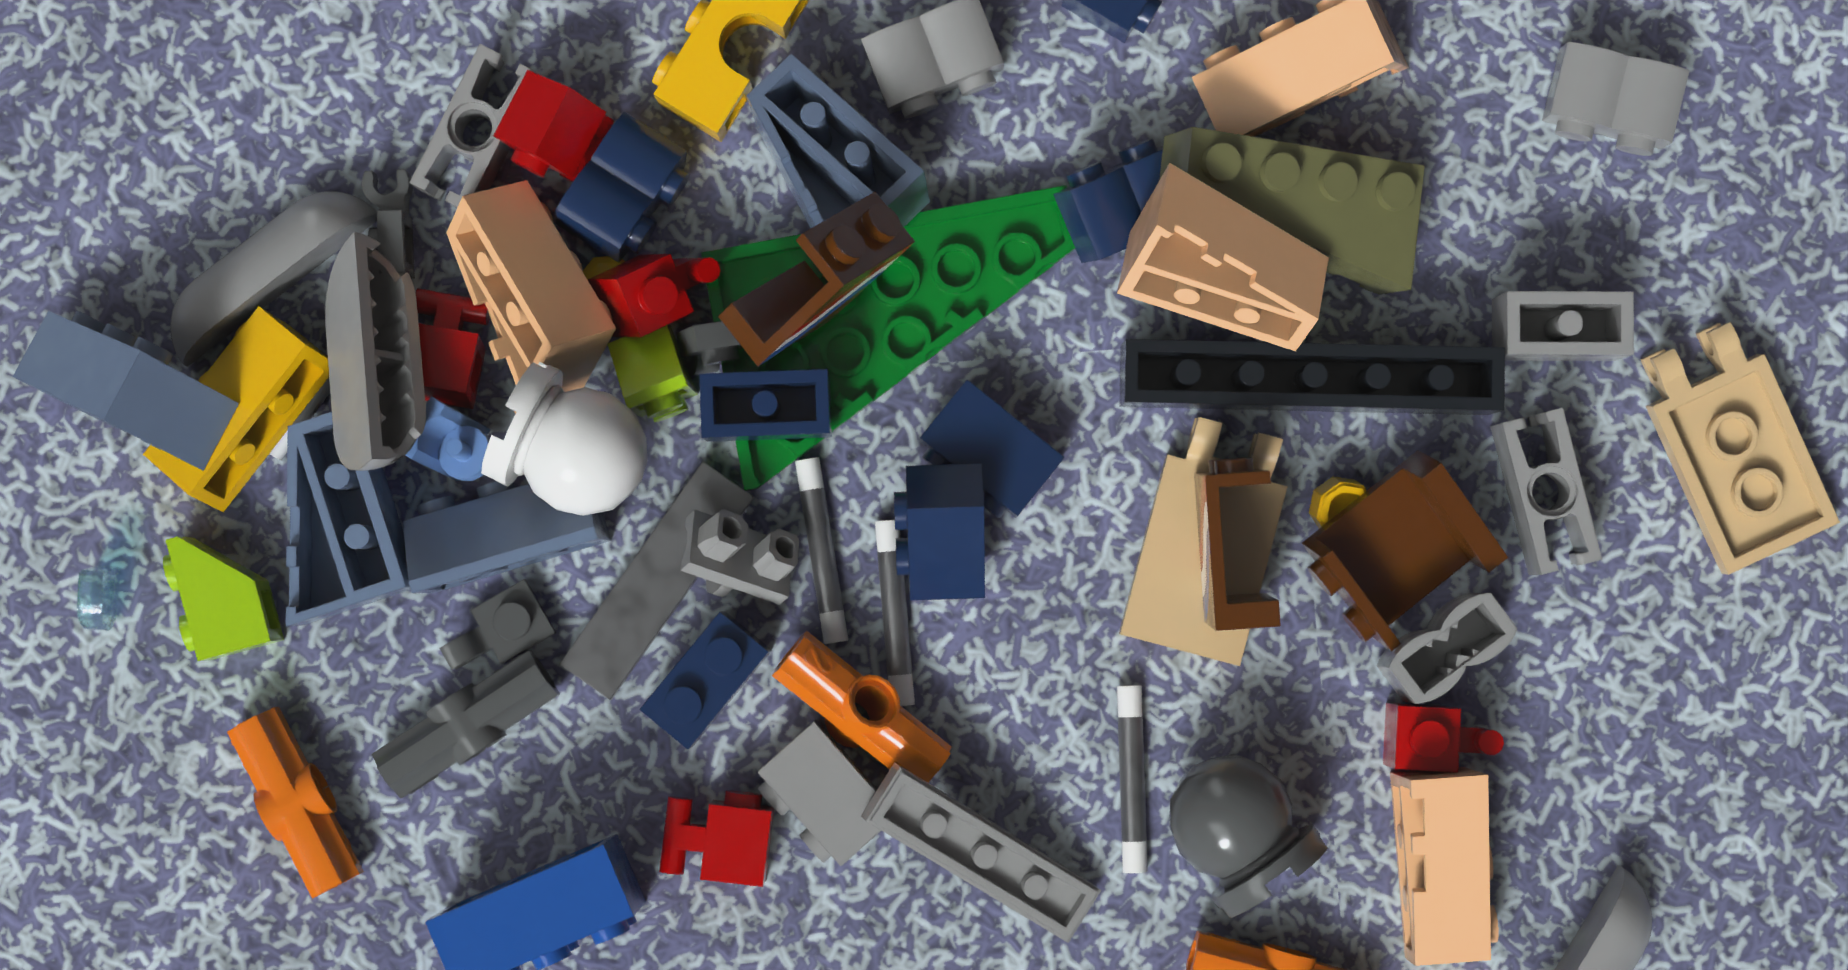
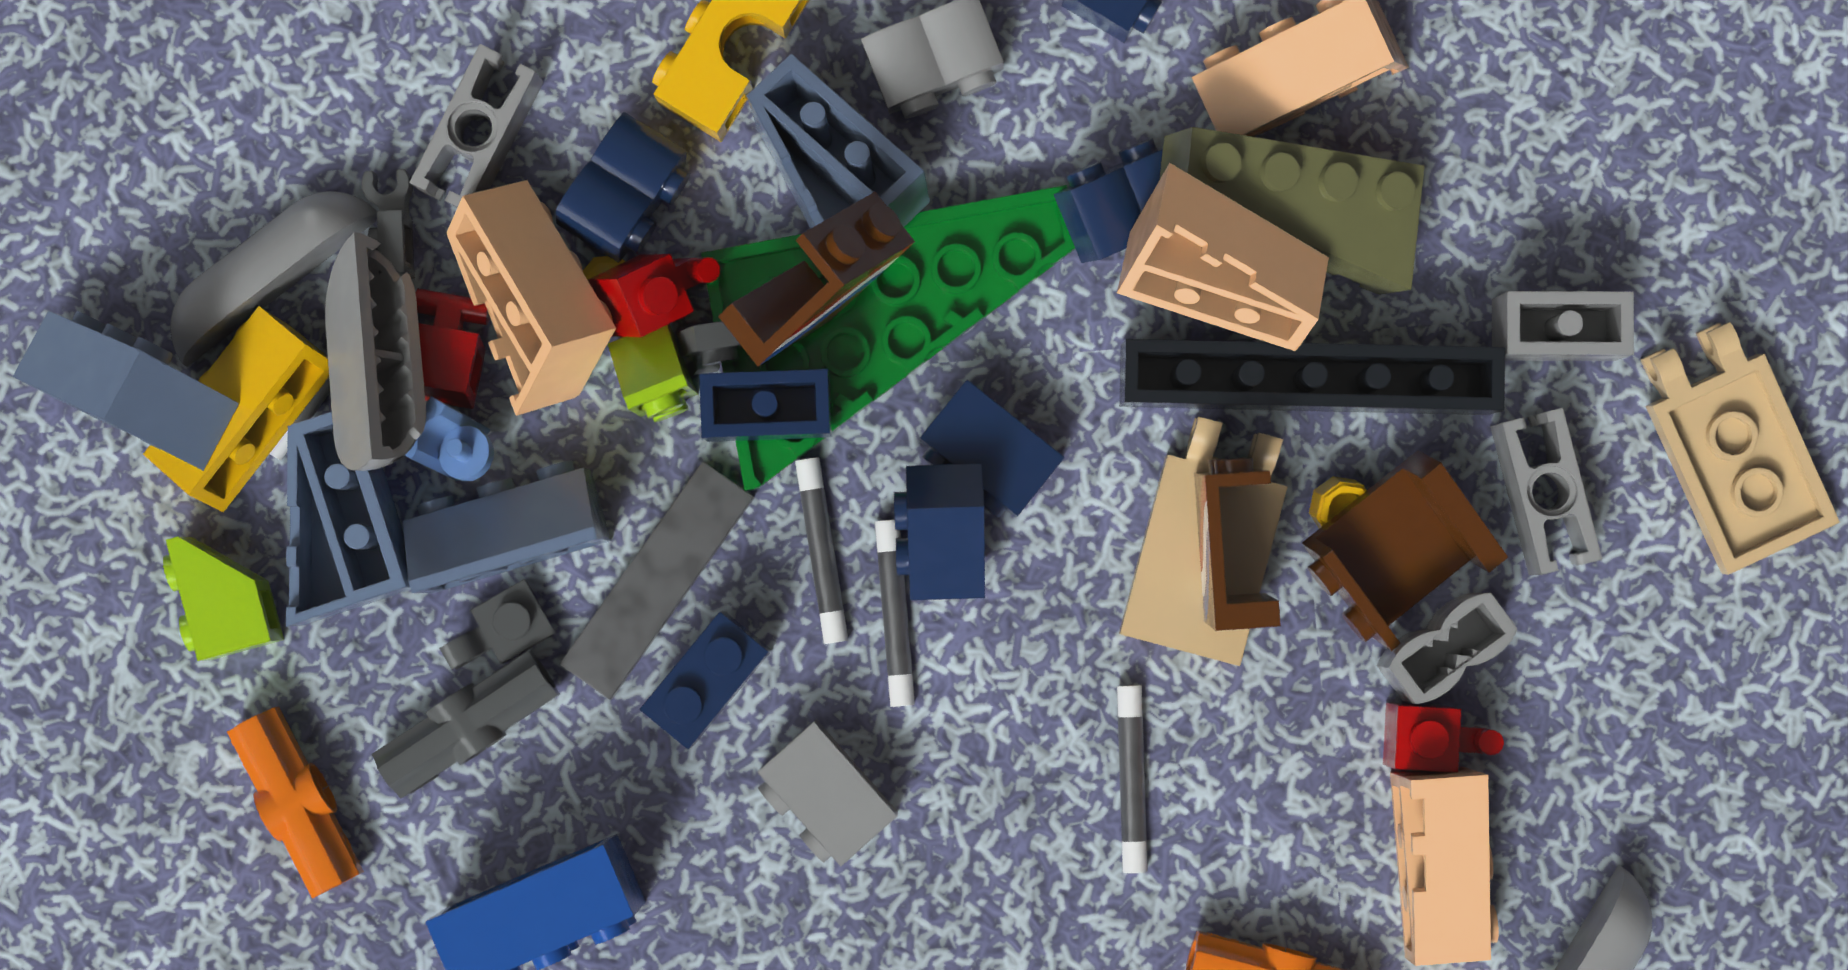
(98, 597): clear light blue tile -> none
(552, 127): red brick -> none
(573, 446): white tile -> none
(732, 842): red brick -> none
(738, 557): light grey hips -> none
(834, 688): orange piece -> none
(980, 852): light grey tile -> none
(1237, 826): dark grey tile -> none
(1615, 98): light grey brick -> none

